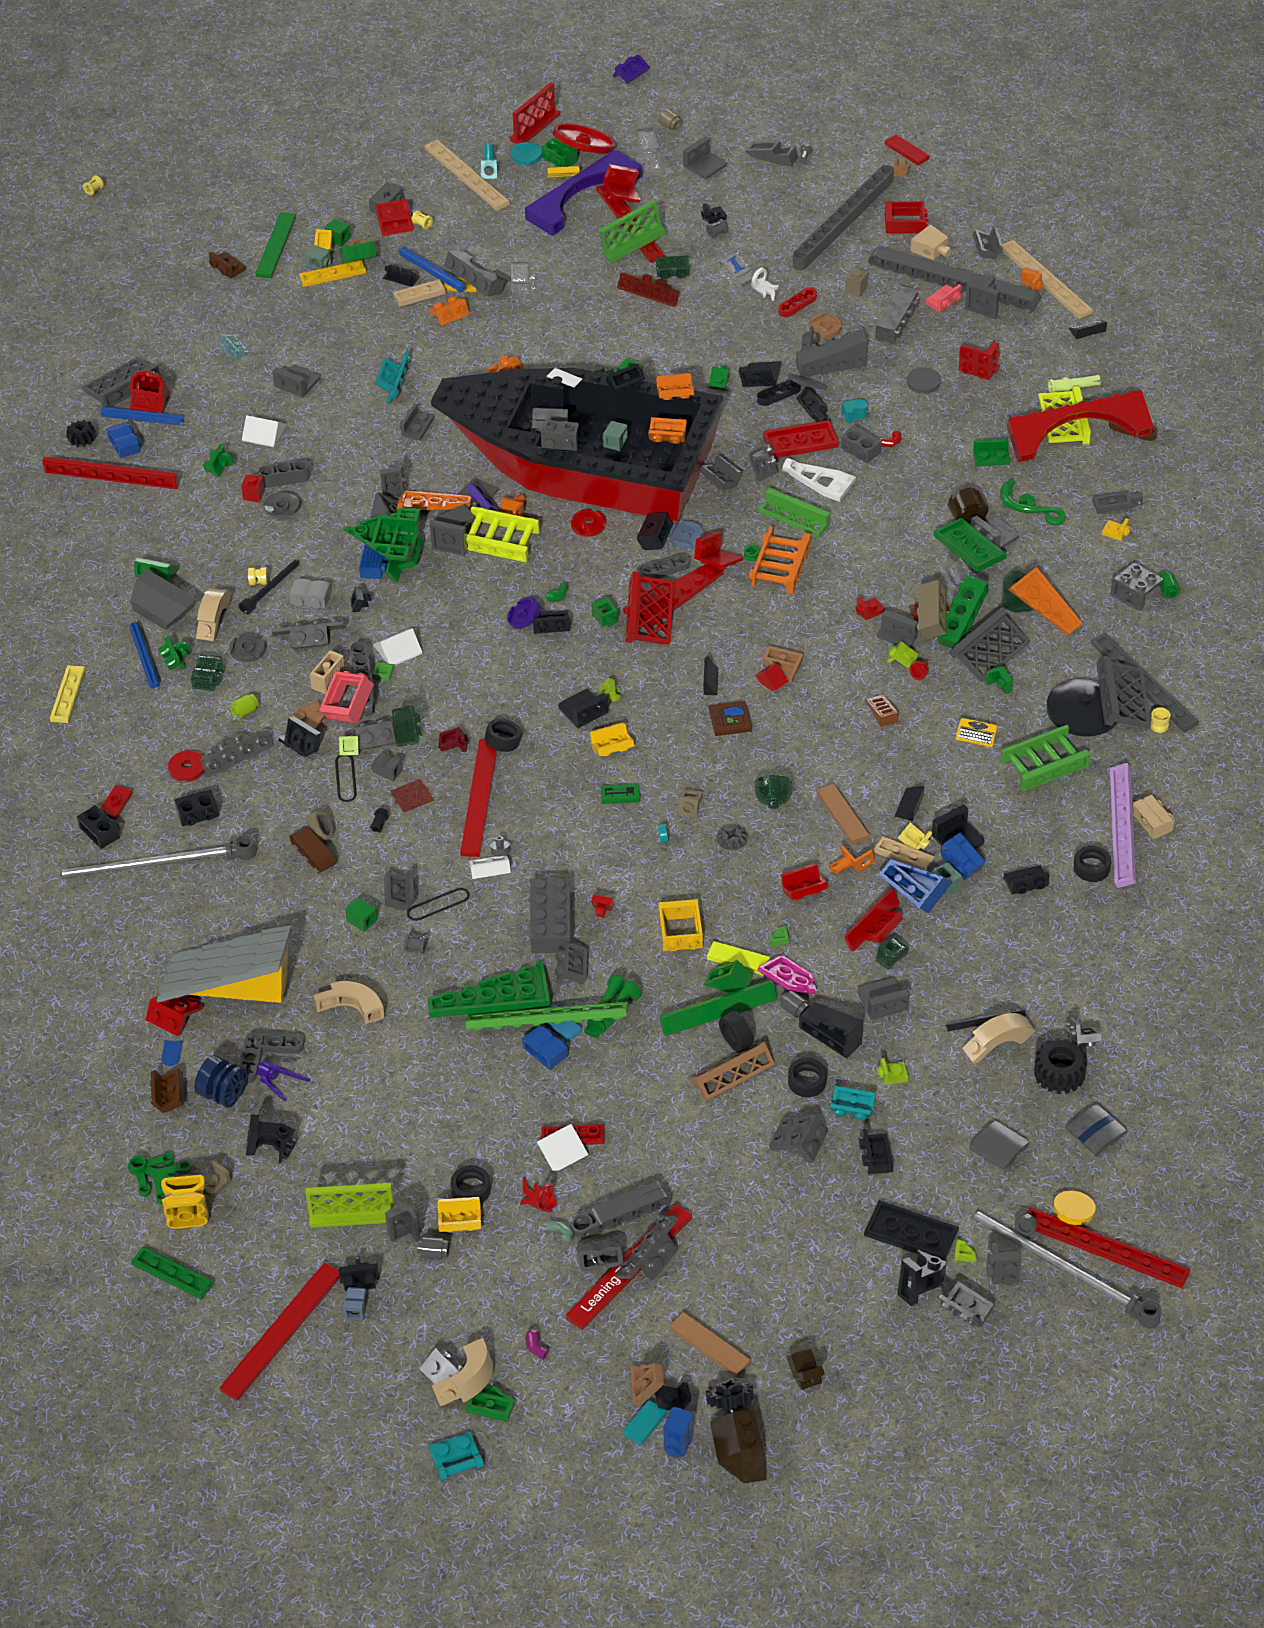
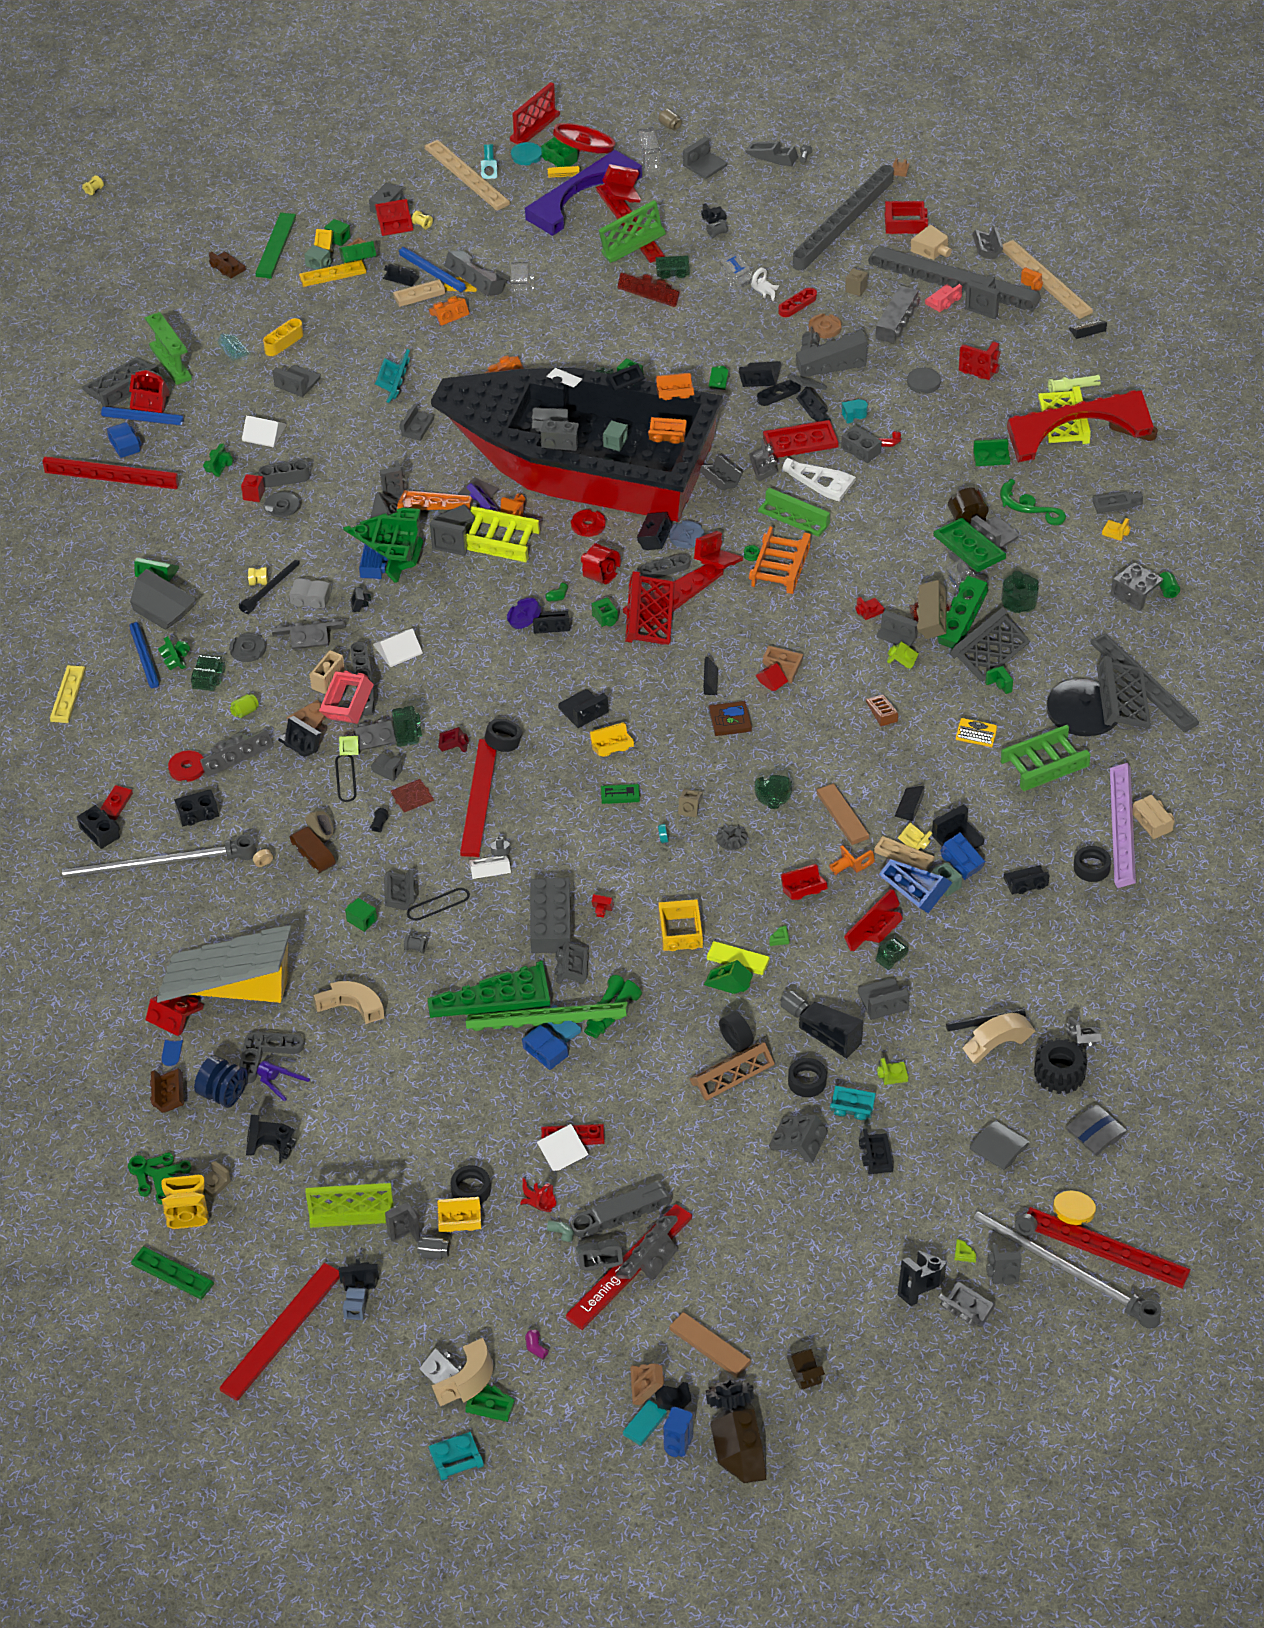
(80, 433): black gear -> none
(168, 348): none -> bright green fence
(209, 613): tan arch -> none
(262, 857): none -> tan tile
(283, 337): none -> yellow beam
(382, 671): bright green tile -> none
(600, 563): none -> red brick
(610, 690): lime tile -> none
(631, 69): dark purple bracket -> none
(717, 1007): green tile -> none
(788, 975): dark pink tile -> none
(907, 149): red tile -> none
(911, 1230): black tile -> none
(919, 670): red tile -> none
(1044, 599): orange wing -> none
(1160, 720): light yellow wheel -> none

